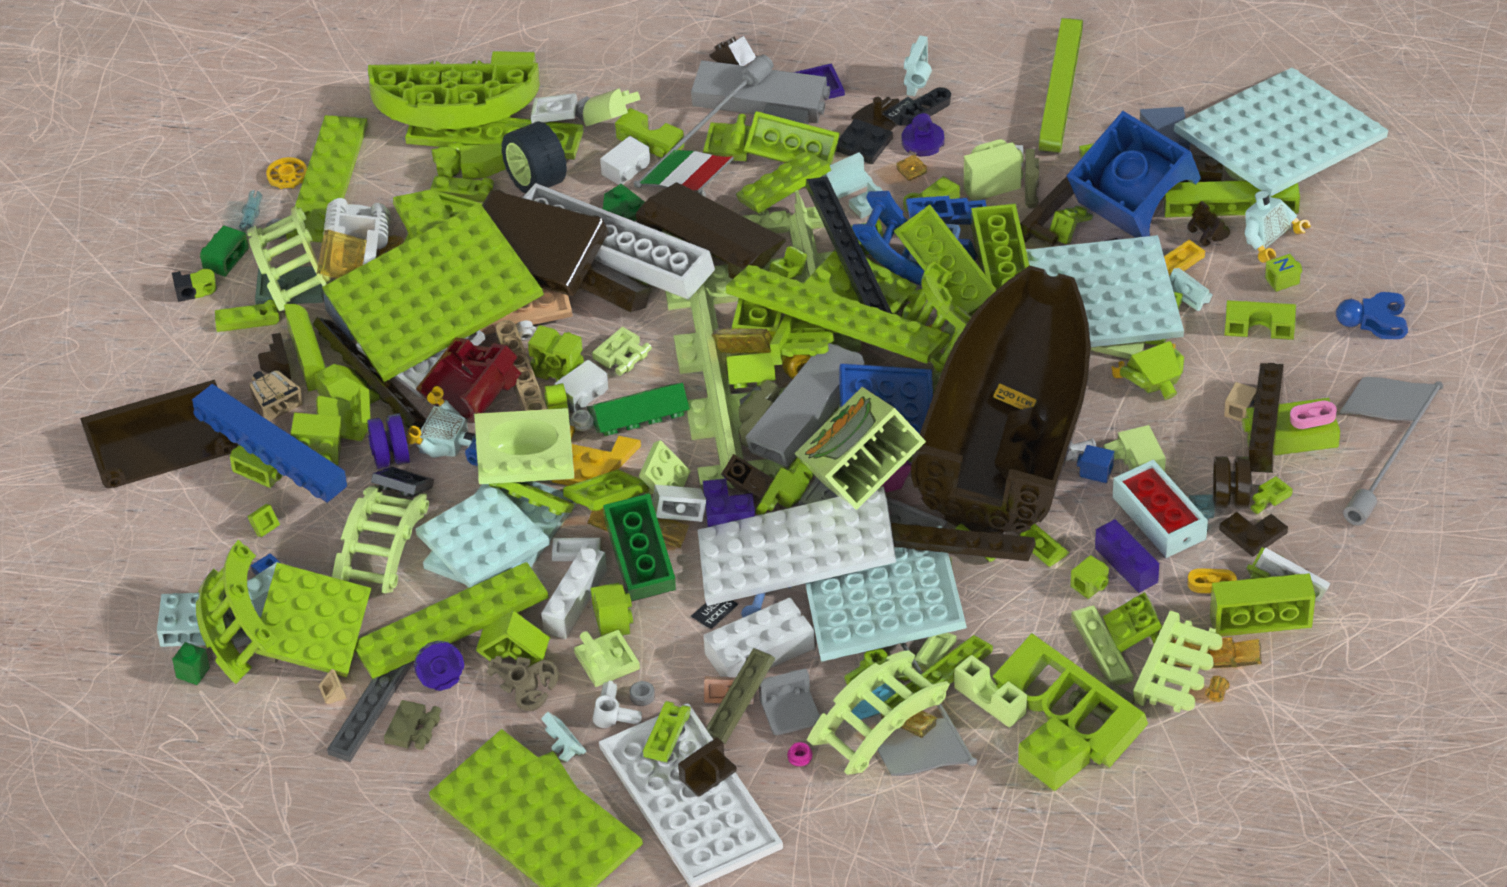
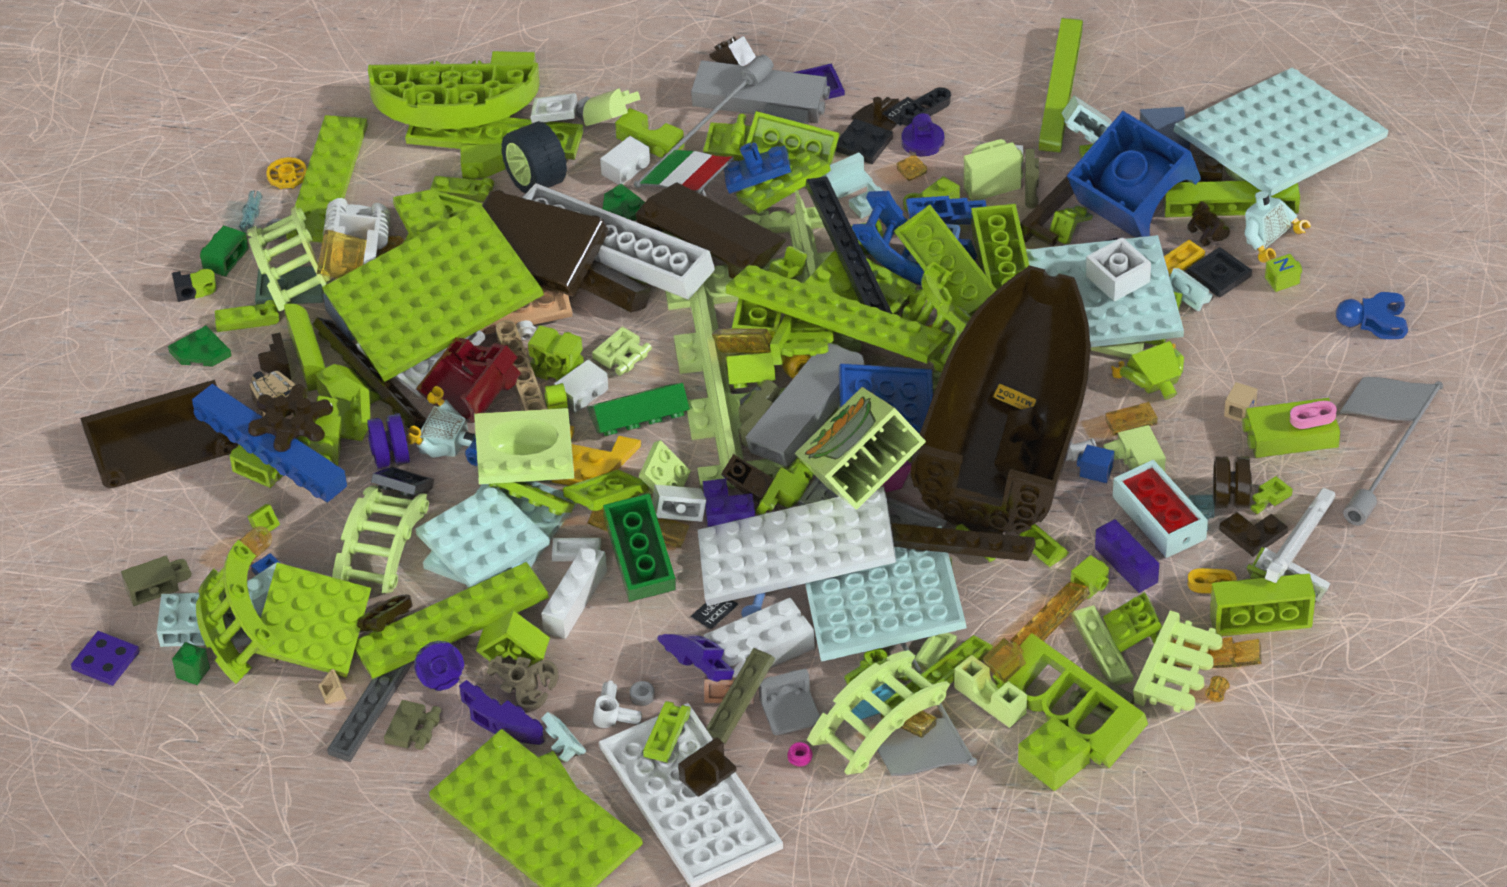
(105, 658): none -> dark purple tile
(154, 578): none -> olive brick
(200, 347): none -> green plate
(264, 536): none -> clear yellow plate
(299, 425): none -> dark brown plate
(385, 613): none -> dark brown plate
(448, 159): lime animal -> none
(494, 717): none -> dark purple slope
(581, 420): white plate -> none
(606, 657): yellowish green plate -> none
(611, 608): lime brick -> none
(699, 651): none -> dark purple slope
(756, 167): none -> blue plate
(917, 66): light aqua plate -> none
(1005, 659): none -> clear yellow brick
(1053, 612): none -> clear yellow plate
(1085, 119): none -> light aqua brick
(1118, 269): none -> white brick
(1131, 418): none -> clear yellow plate
(1219, 272): none -> black plate
(1265, 417): dark brown arch -> none
(1275, 316): lime arch -> none
(1299, 535): none -> white piece

